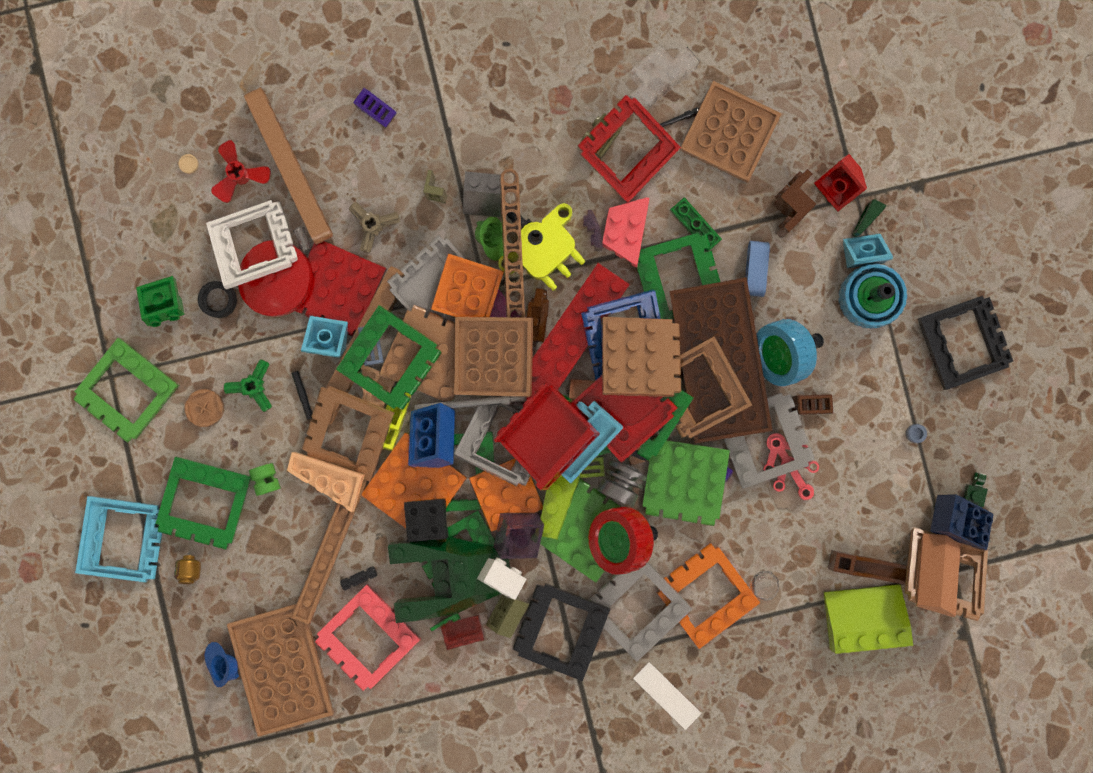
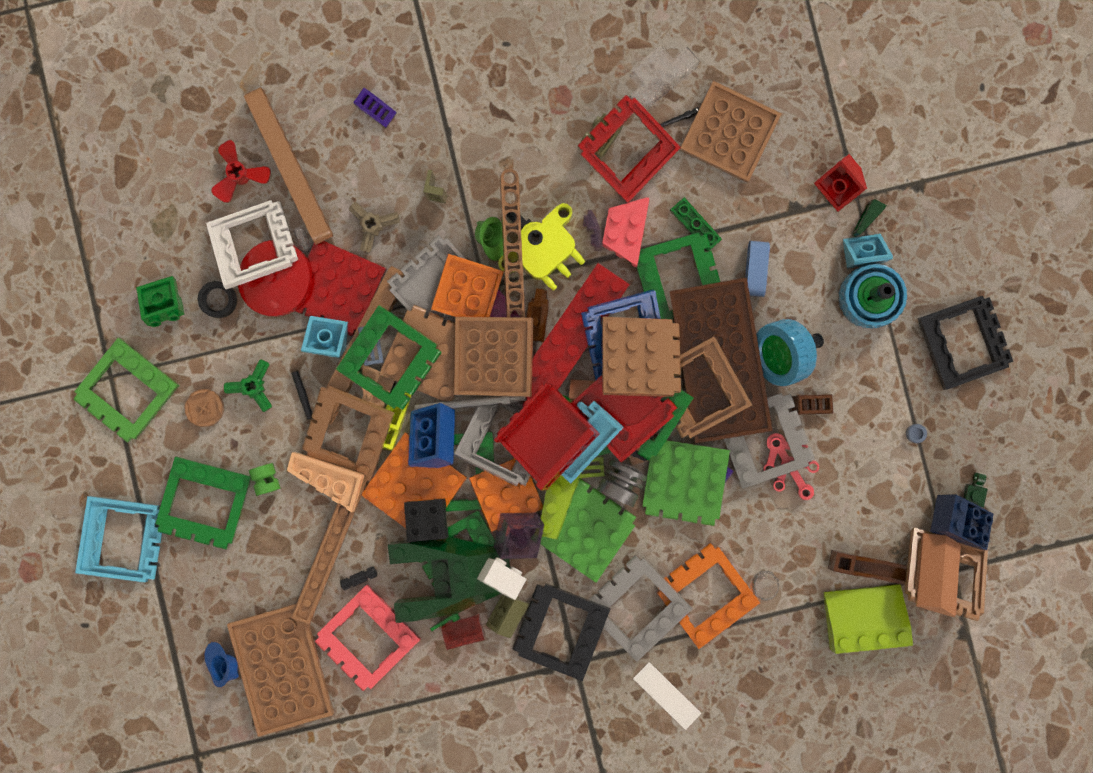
(187, 570): pearl gold head -> none
(188, 163): tan piece -> none
(482, 194): flat silver slope -> none
(621, 540): red wheel -> none
(793, 203): reddish brown bracket -> none

